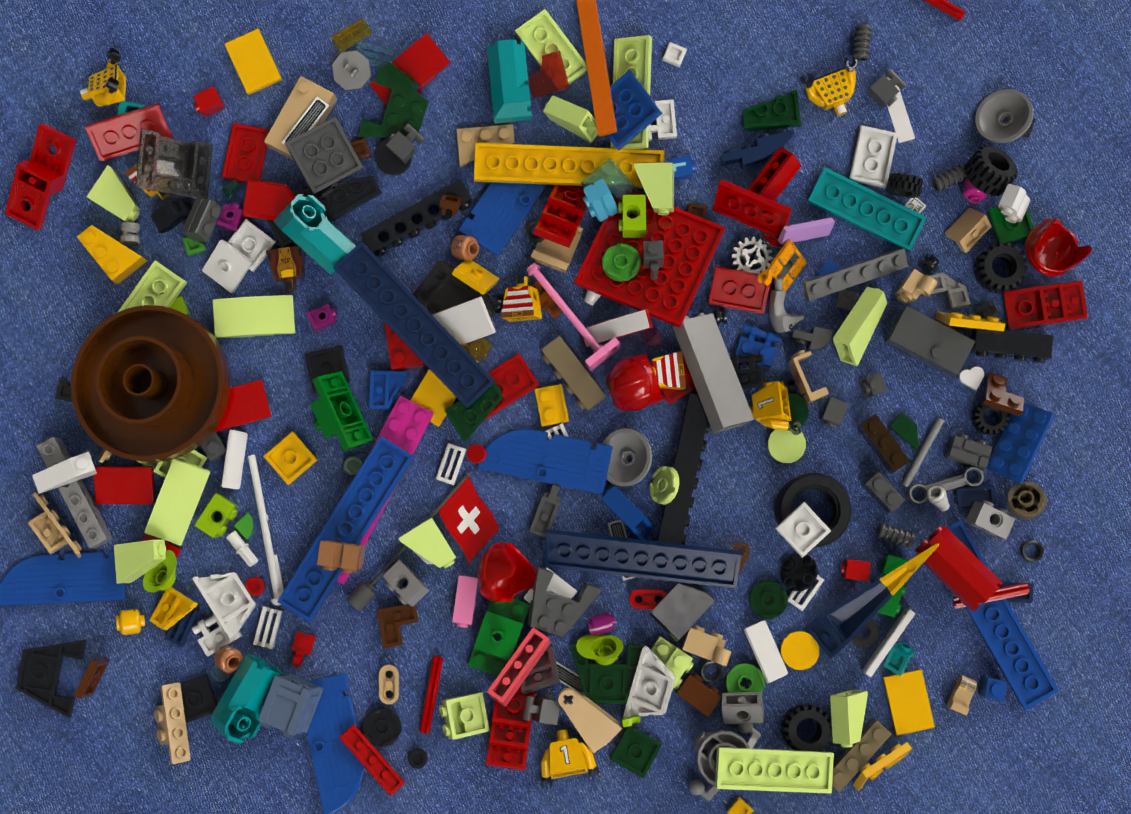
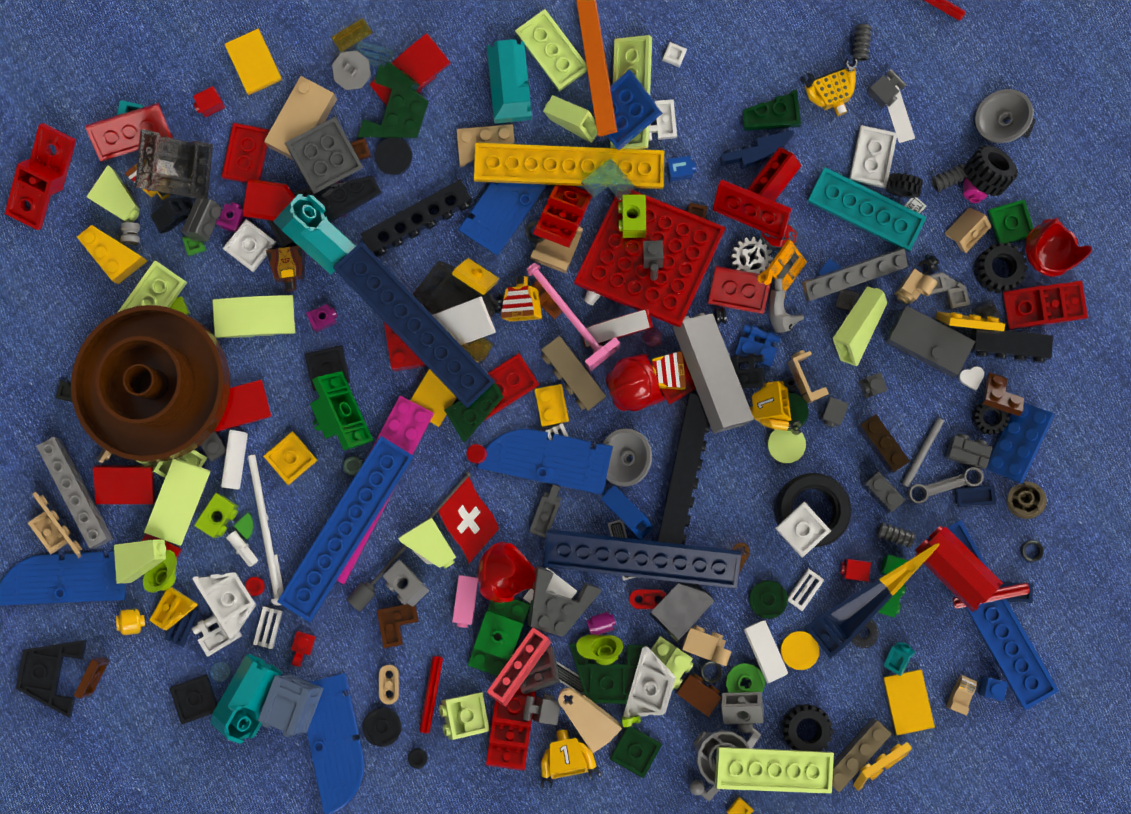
(65, 472): white slope -> none
(107, 85): yellow torso -> none
(172, 723): tan bracket -> none
(227, 266): white plate -> none
(228, 658): nougat head -> none
(232, 188): tile -> none
(308, 119): sticker -> none
(341, 555): medium nougat brick -> none
(371, 760): red tile -> none
(384, 388): blue wing -> none
(402, 146): dark grey brick -> none
(445, 479): white tile -> none
(450, 202): reddish brown tile -> none
(464, 247): nougat head -> none
(550, 77): clear red tile -> none
(600, 200): medium azure brick -> none
(621, 262): bright green tile -> none
(658, 184): yellowish green slope -> none
(664, 485): yellowish green tile -> none
(798, 572): black dish -> none
(806, 230): lavender tile -> none
(816, 339): dark grey brick -> none
(848, 716): yellowish green slope -> none
(888, 642): white tile -> none
(906, 429): dark green tile -> none
(938, 497): white cone -> none
(980, 518): light grey brick -> none
(1014, 203): white brick -> none

